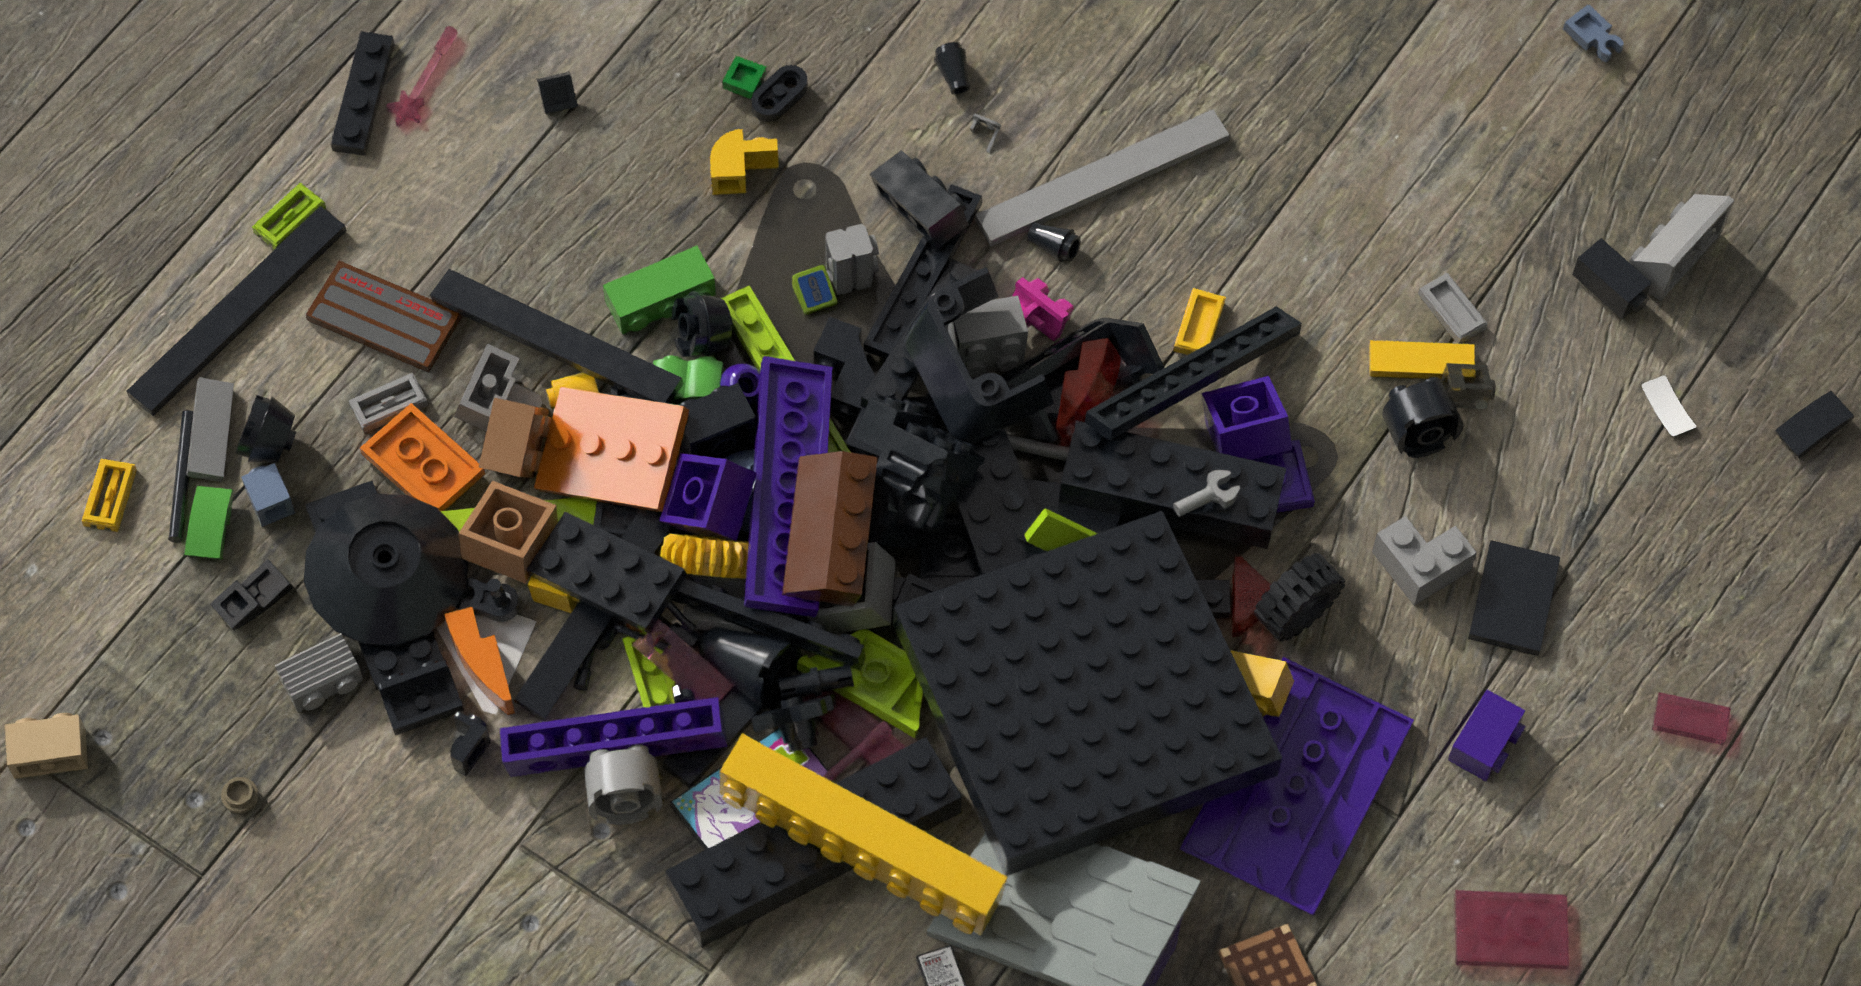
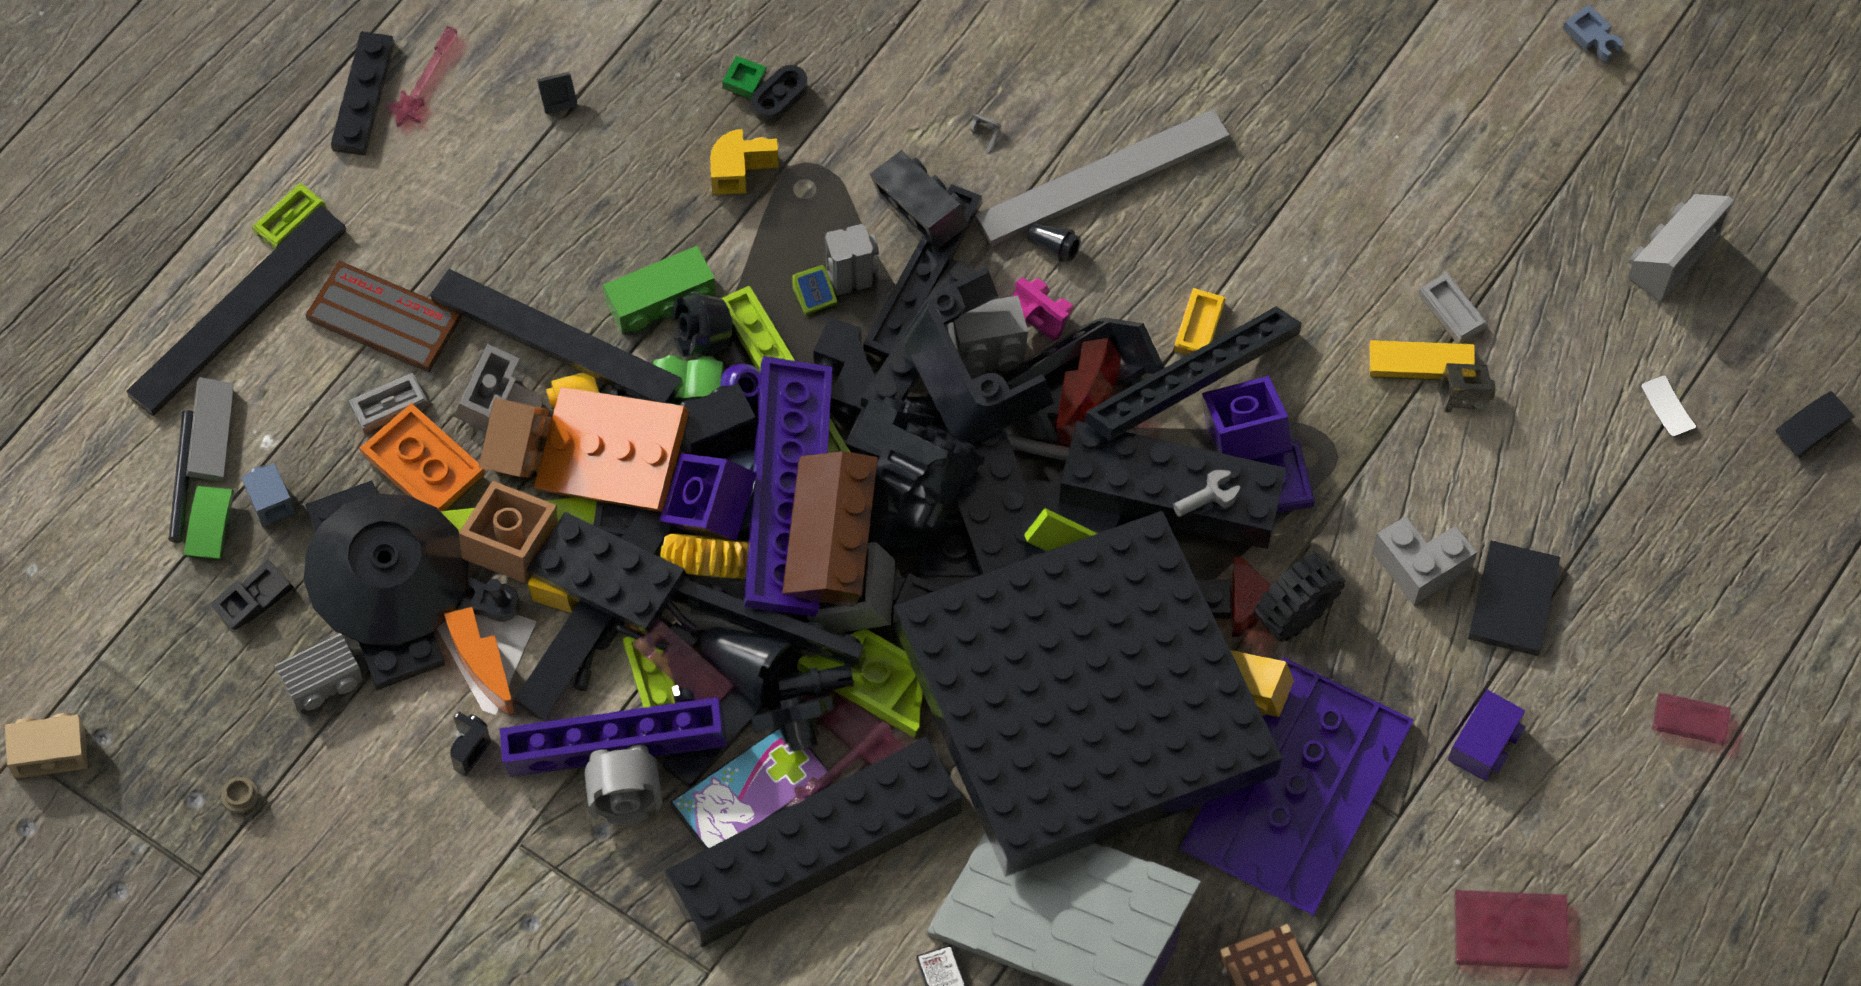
(103, 521): yellow tile -> none
(266, 431): black cone -> none
(420, 696): black bracket -> none
(861, 835): yellow brick -> none
(953, 66): black cone -> none
(1422, 417): black brick -> none
(1612, 279): black brick -> none

